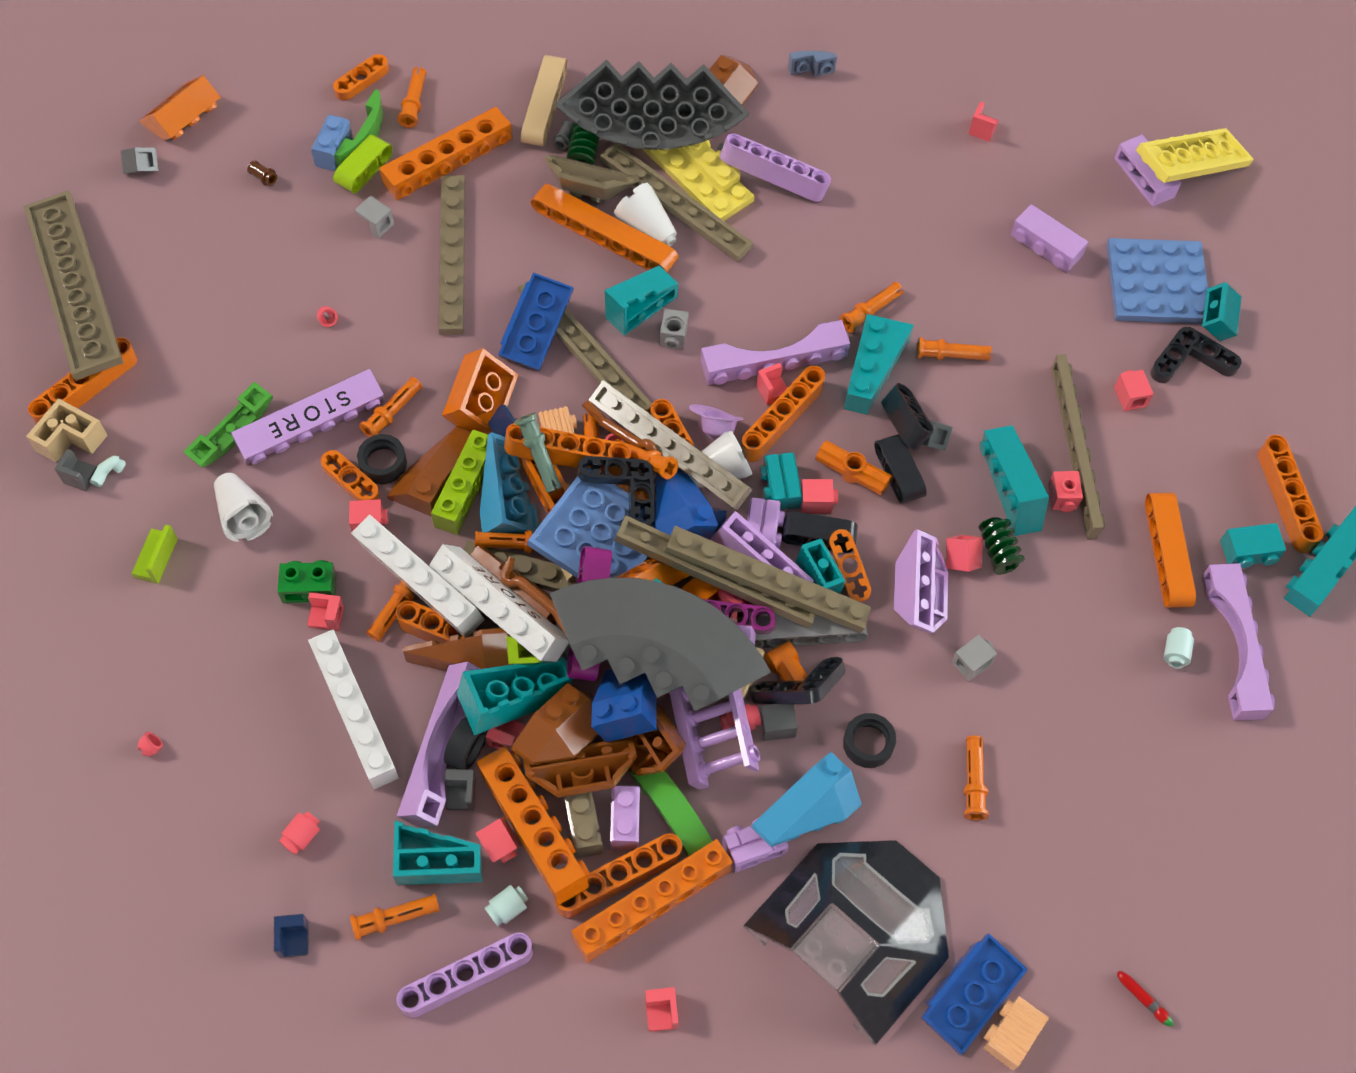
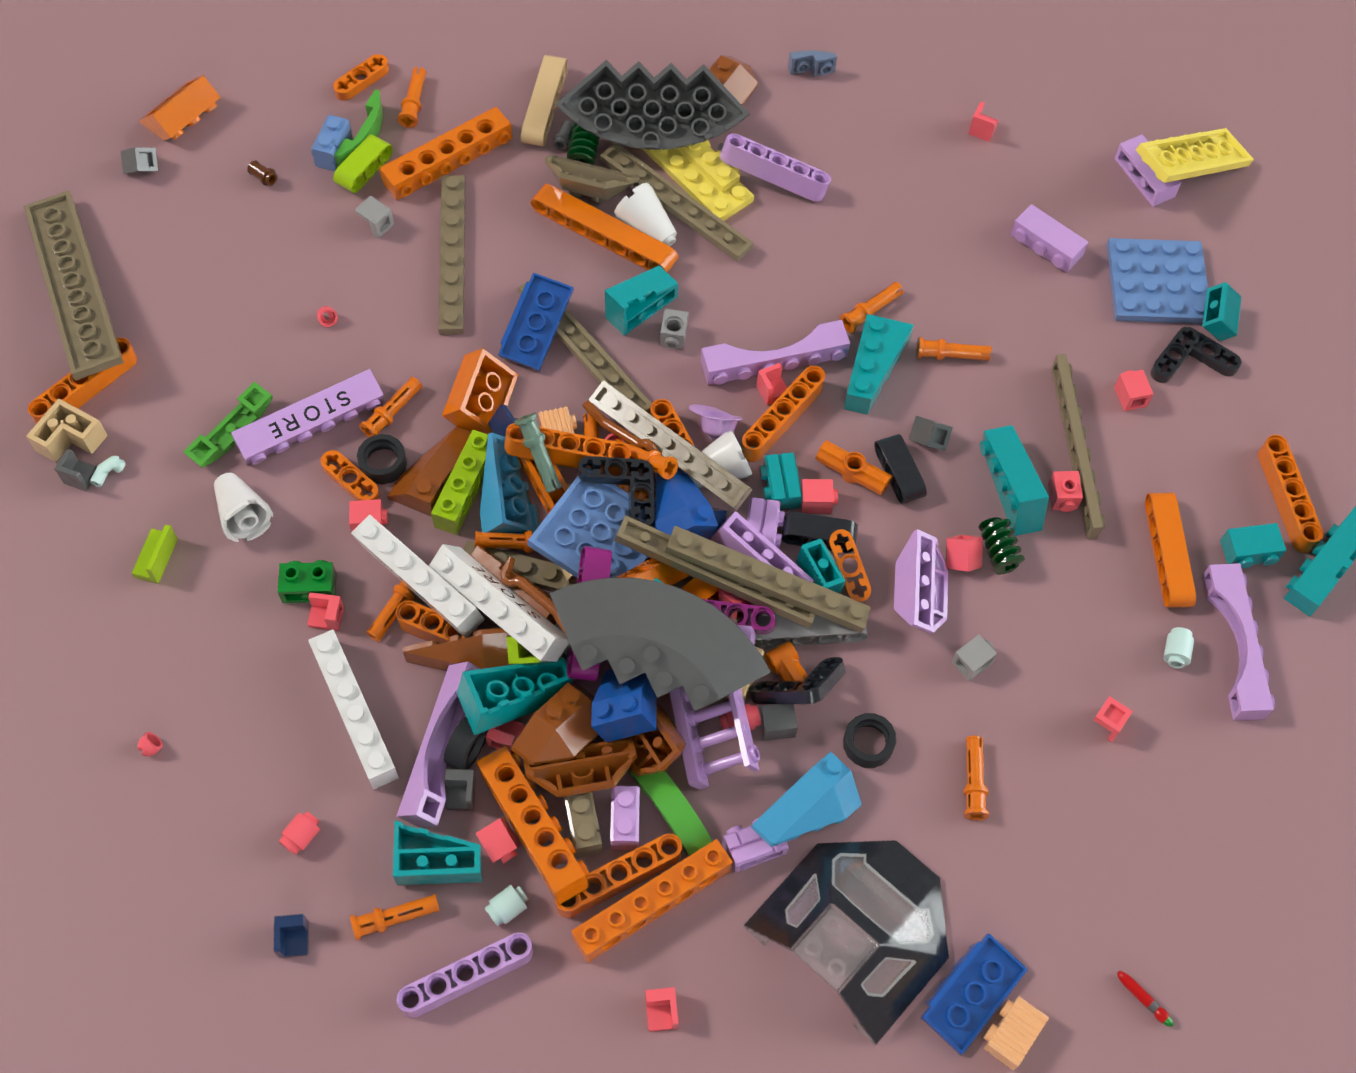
(907, 416): black beam -> none
(1113, 717): none -> coral panel

